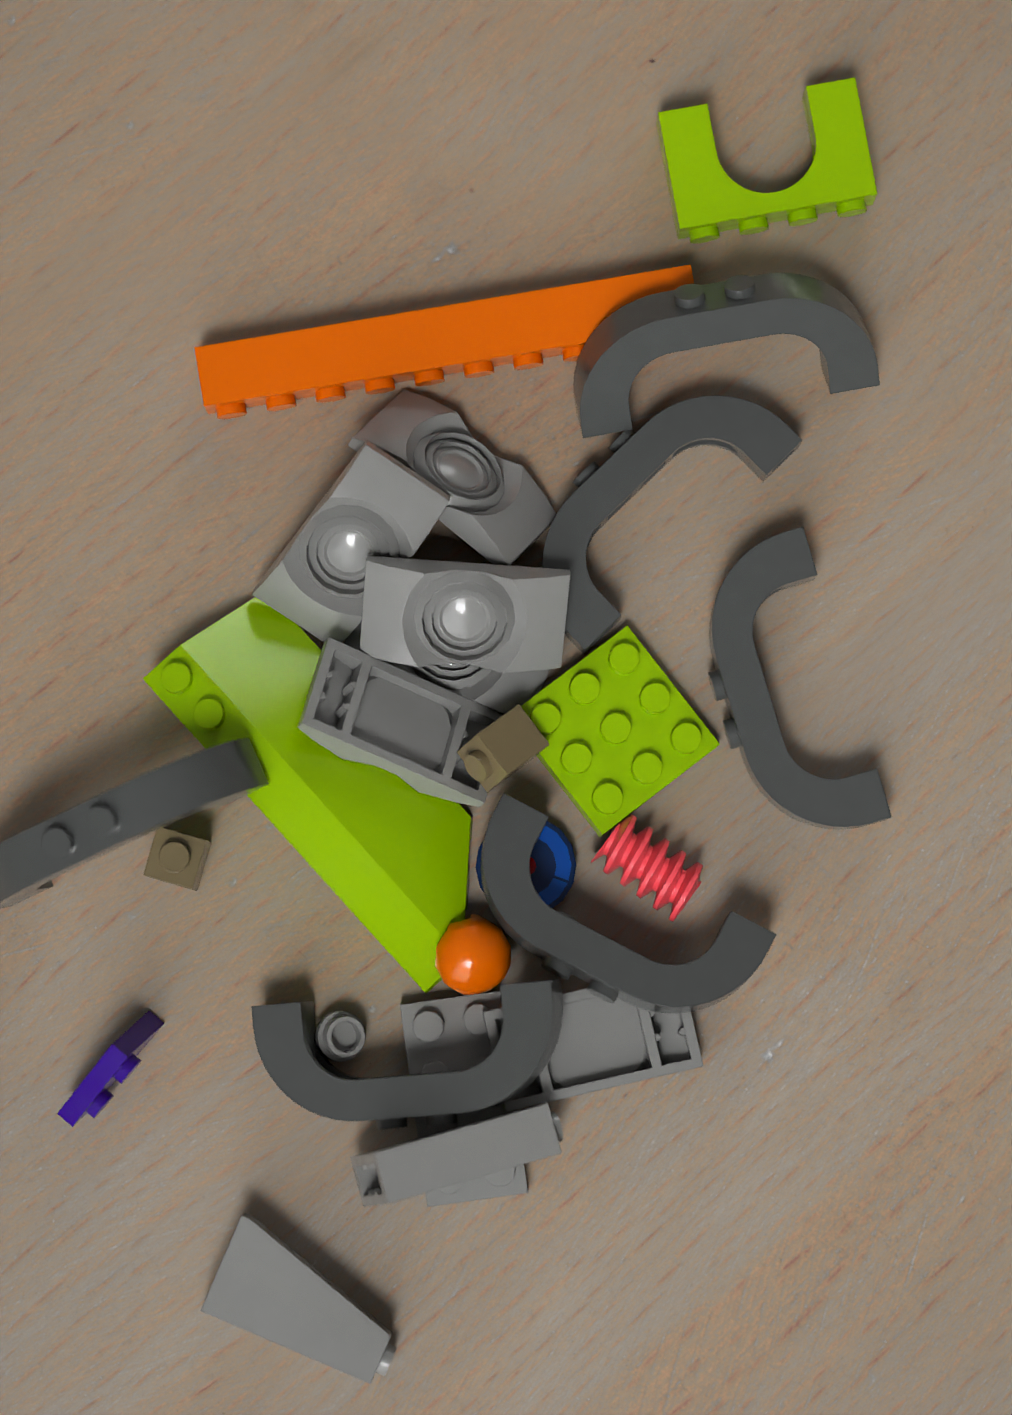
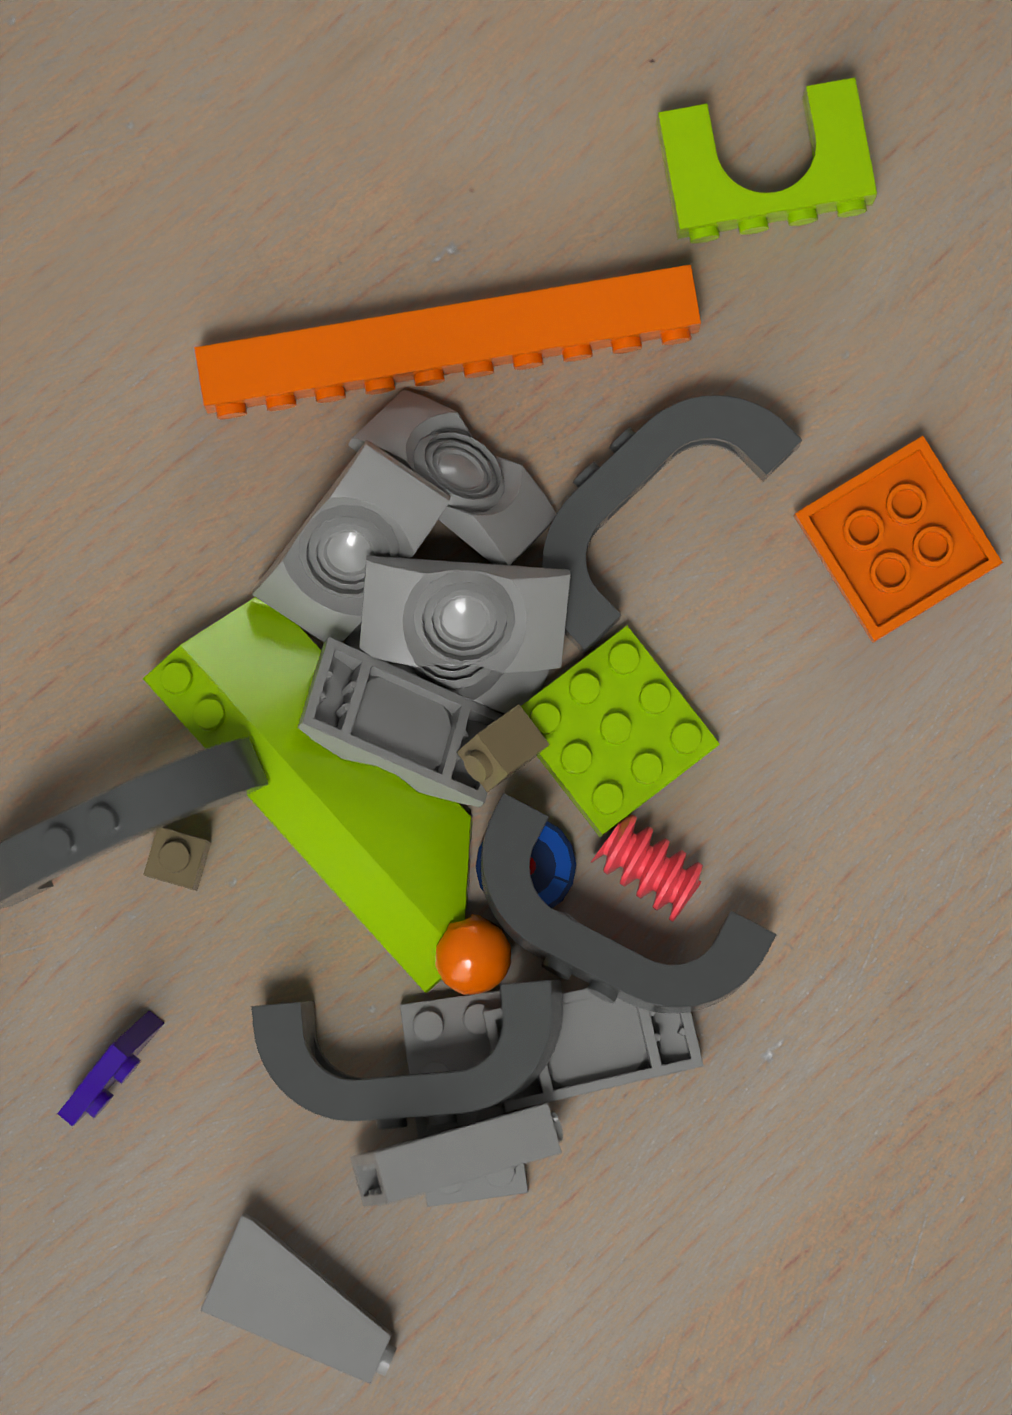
(340, 1036): light grey plate -> none
(711, 316): dark grey arch -> none
(752, 724): dark grey arch -> none
(897, 539): none -> orange plate

